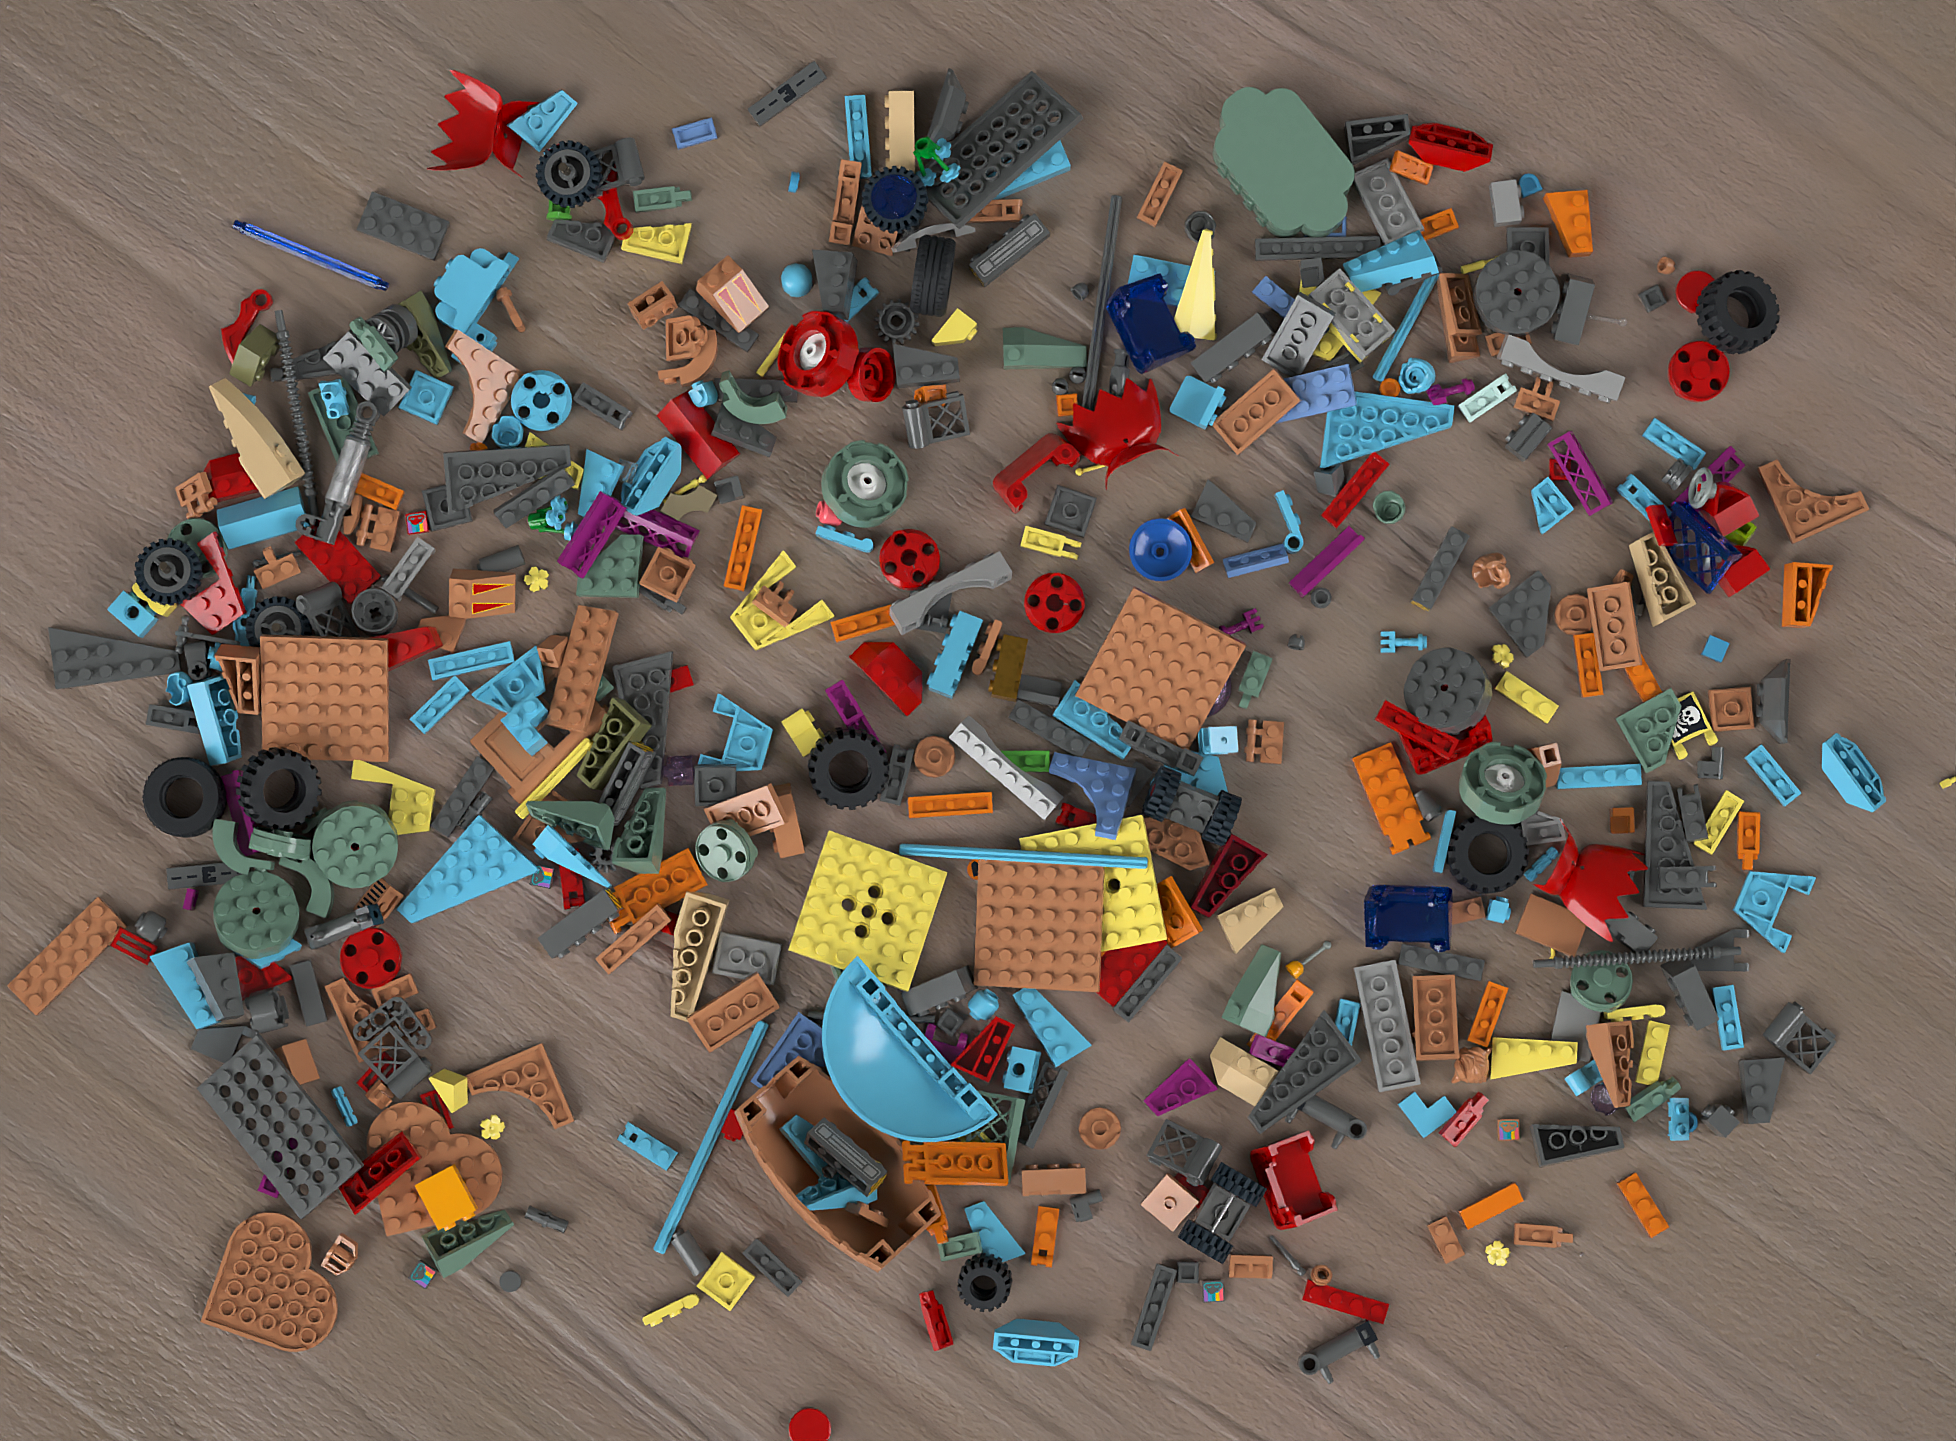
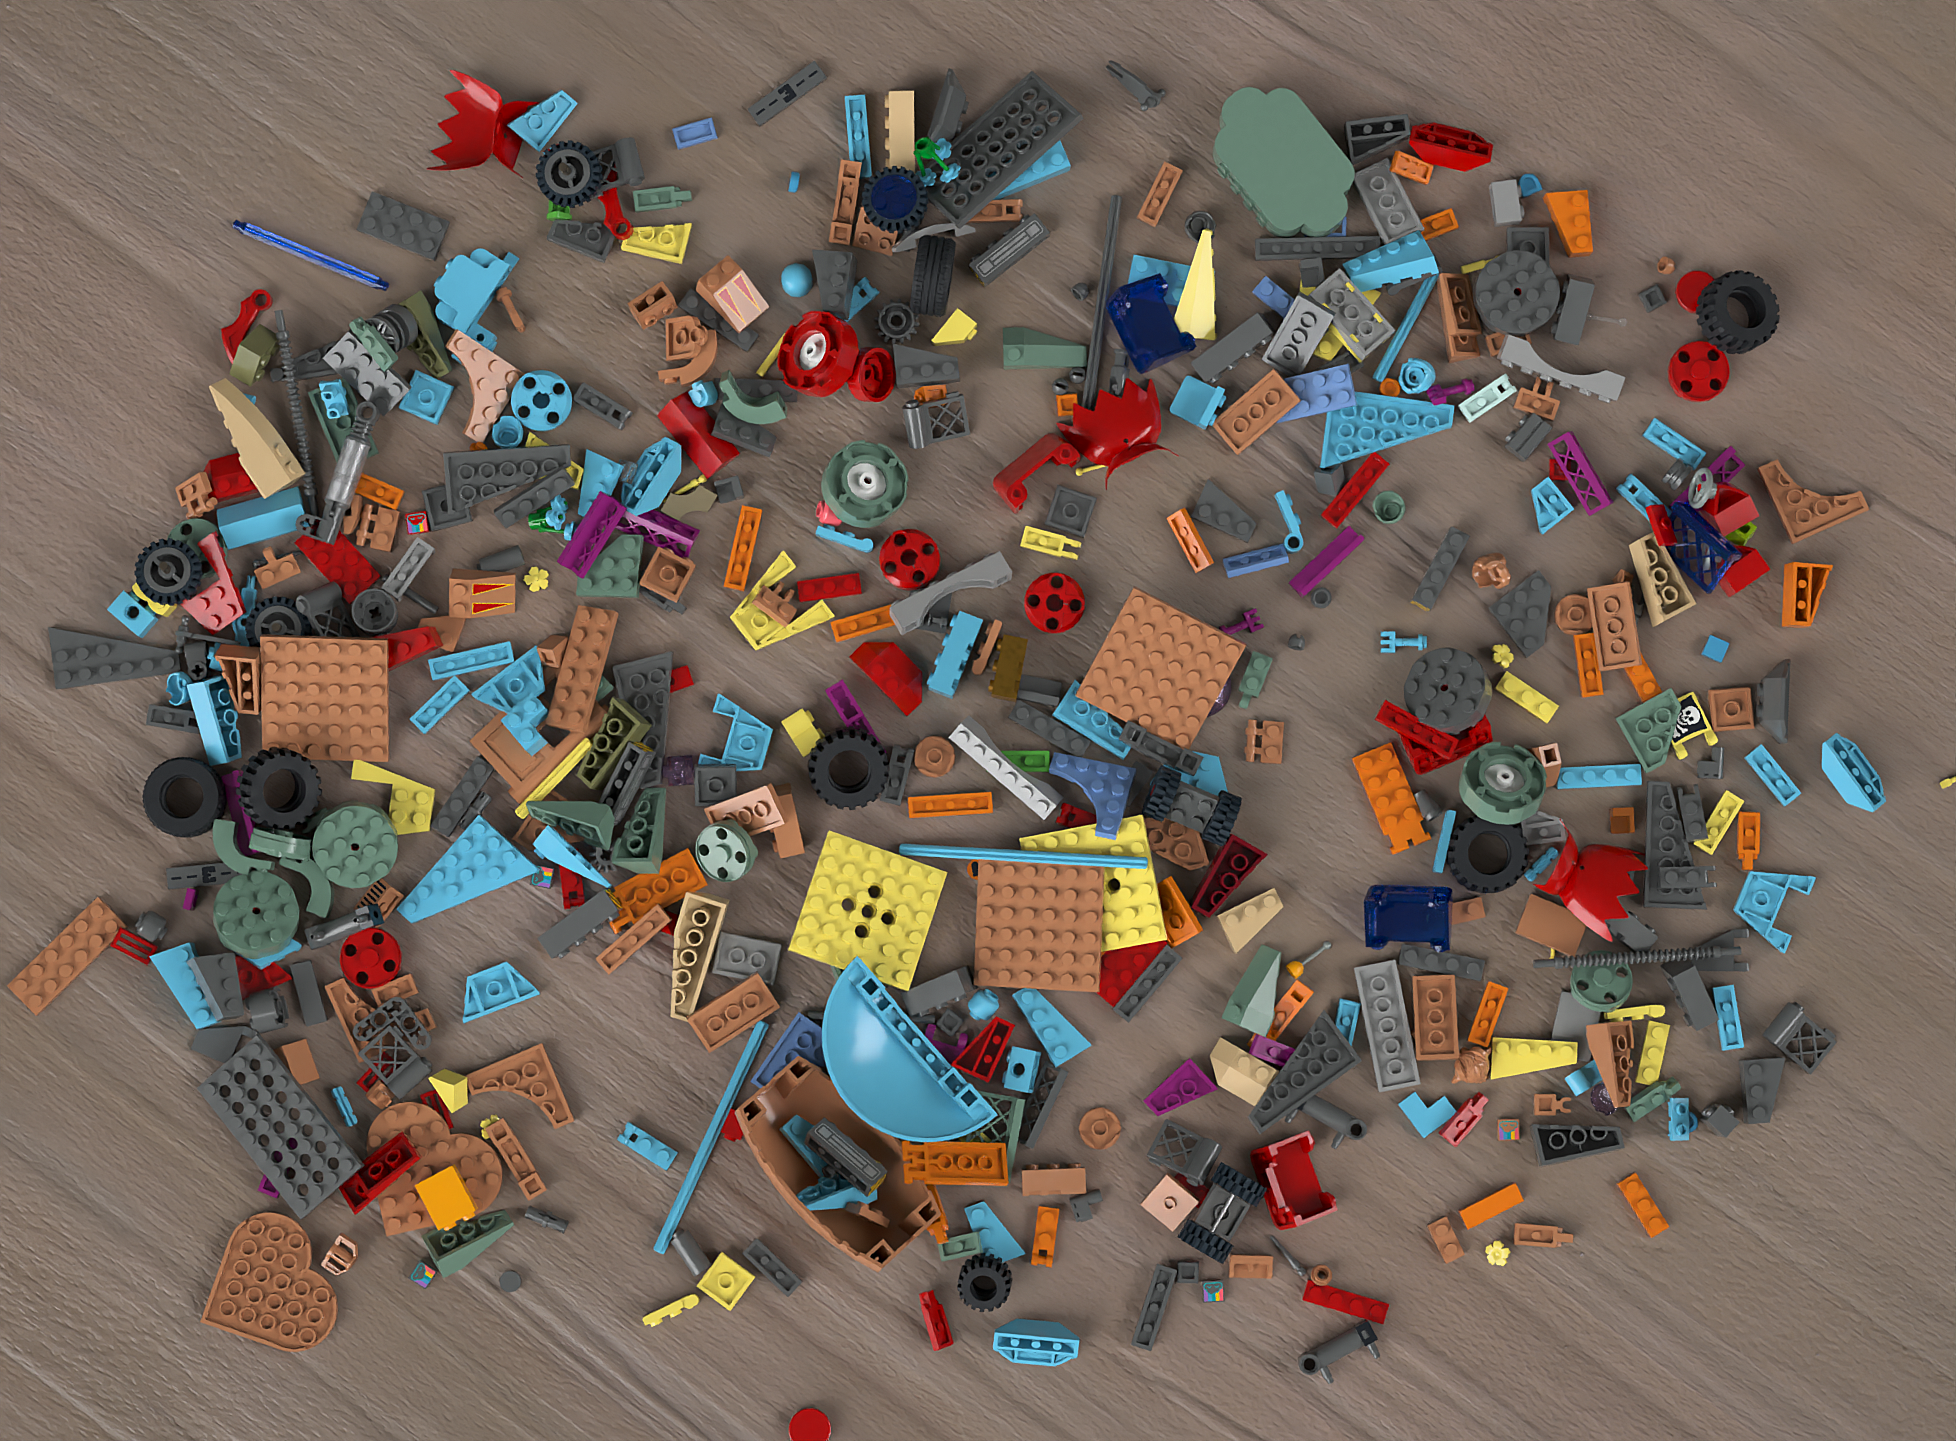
(495, 990): none -> medium azure wing
(516, 1158): none -> nougat slope
(829, 587): none -> red plate
(1136, 86): none -> dark grey piece
(1164, 535): blue dish -> none
(1218, 740): medium azure piece -> none
(1498, 910): medium azure plate -> none
(1547, 1104): none -> nougat plate

